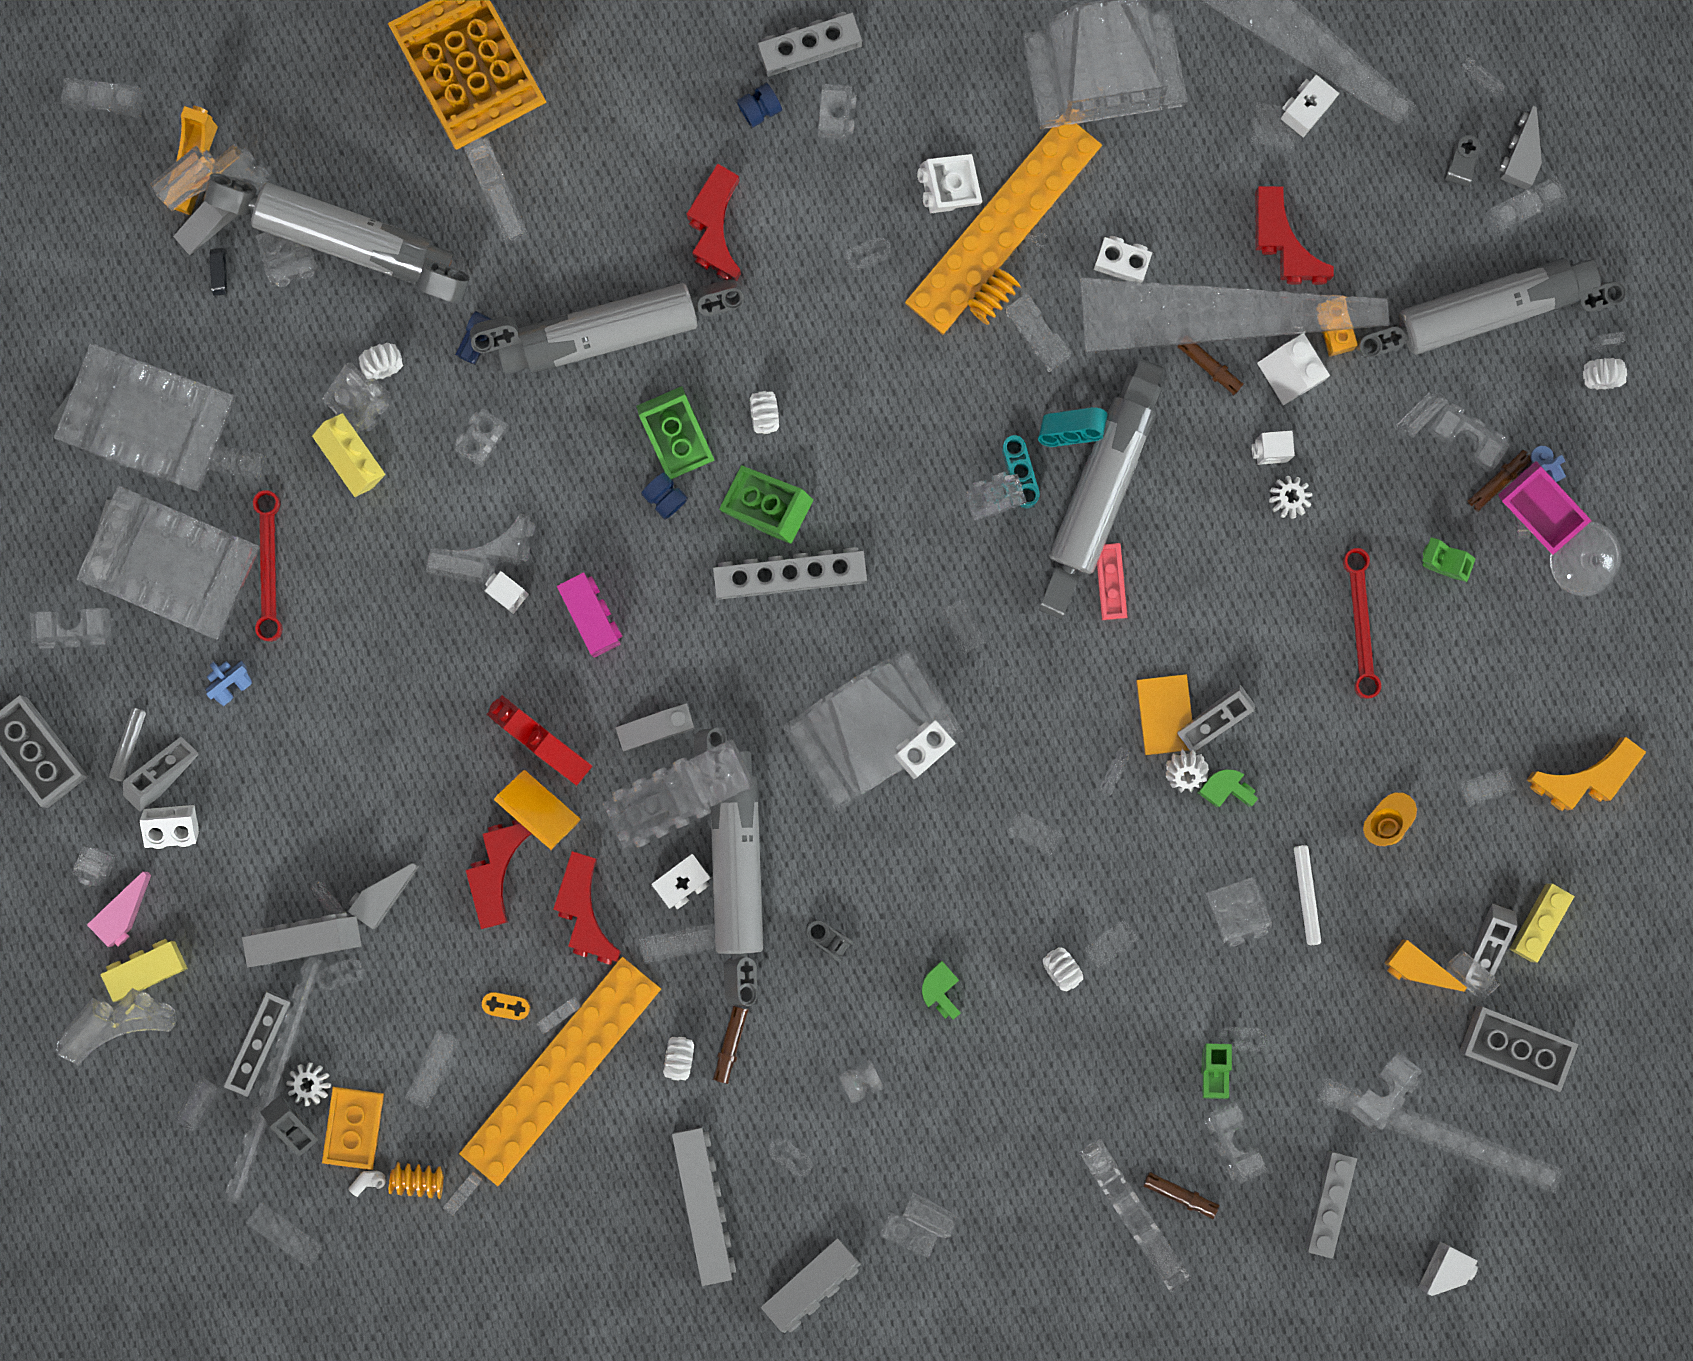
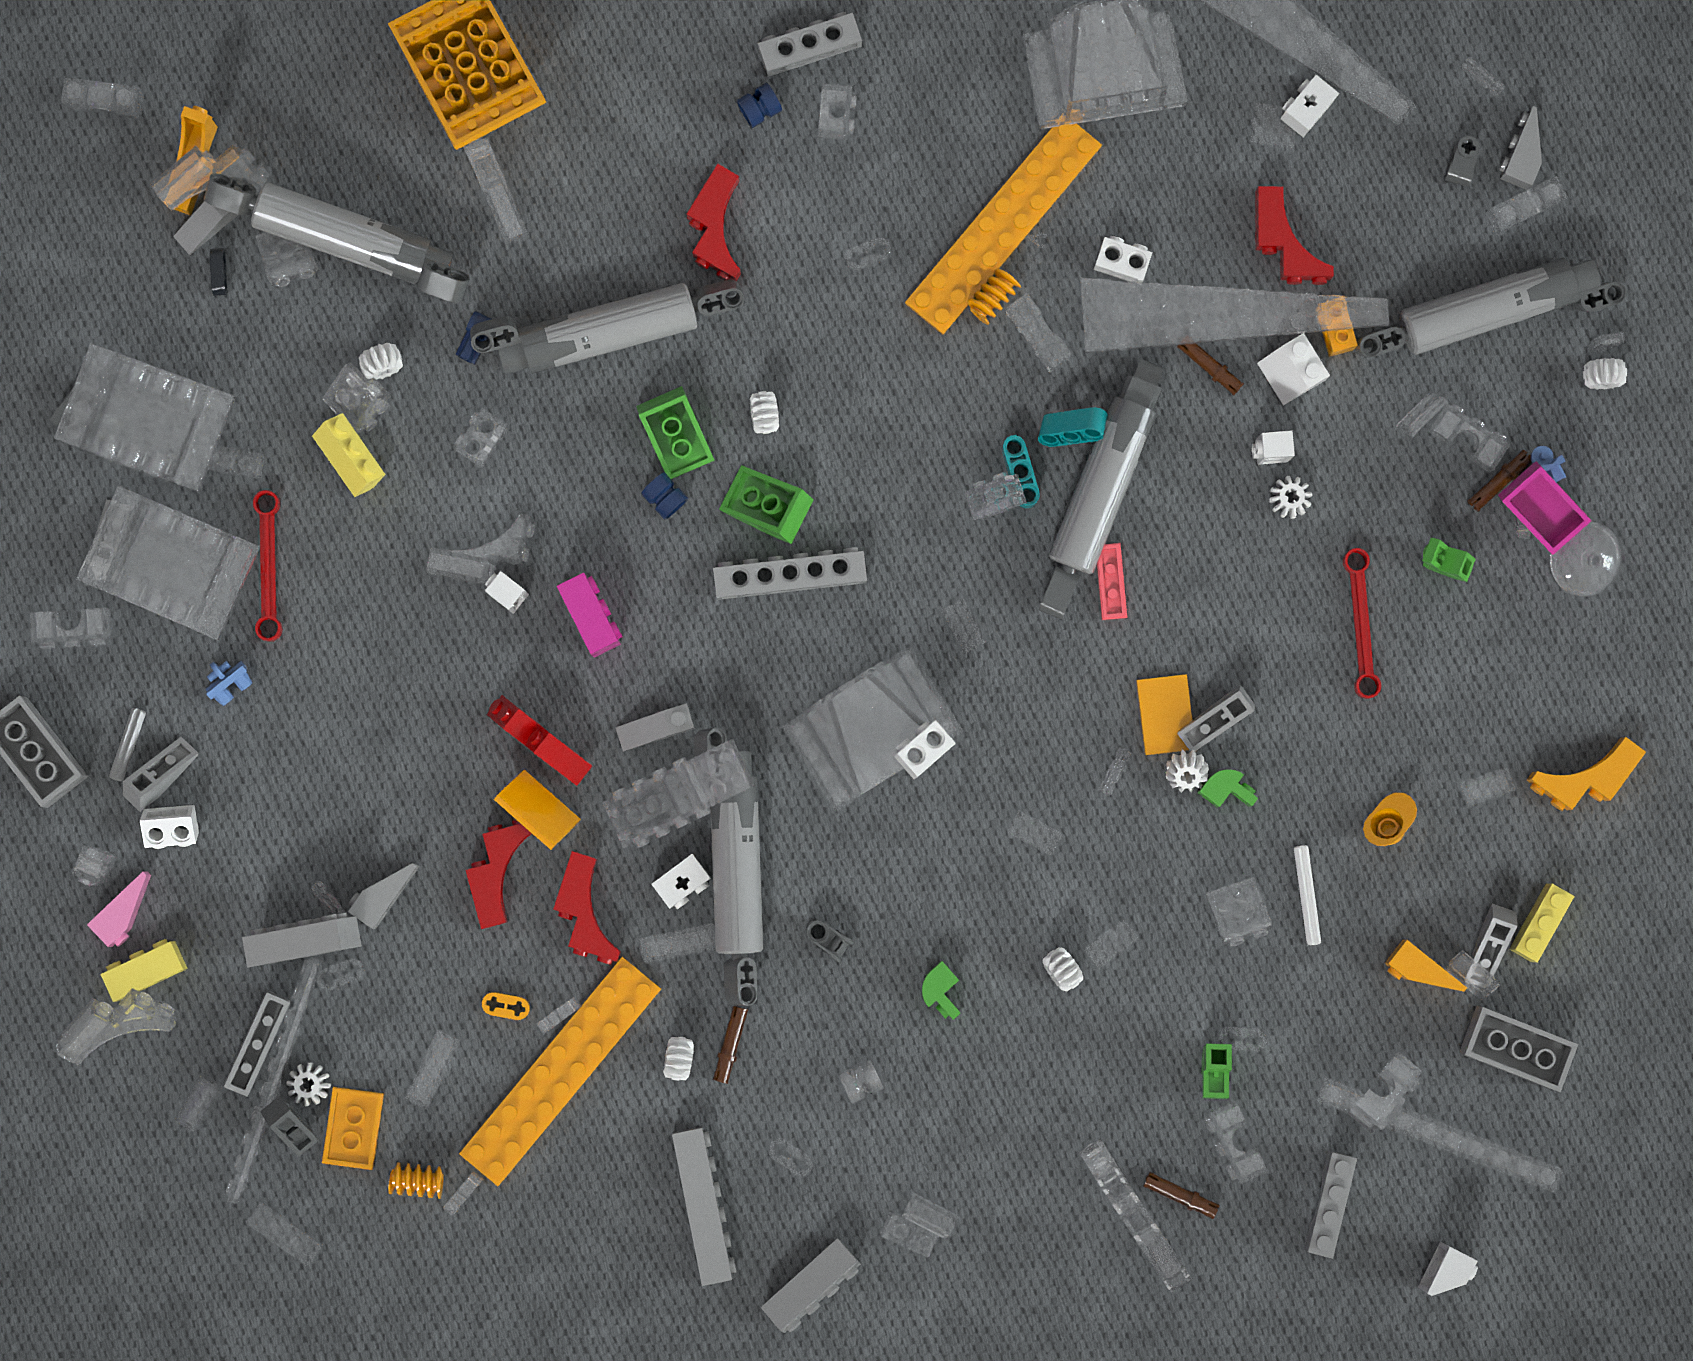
(367, 1179): white arm -> none
(949, 183): white plate -> none

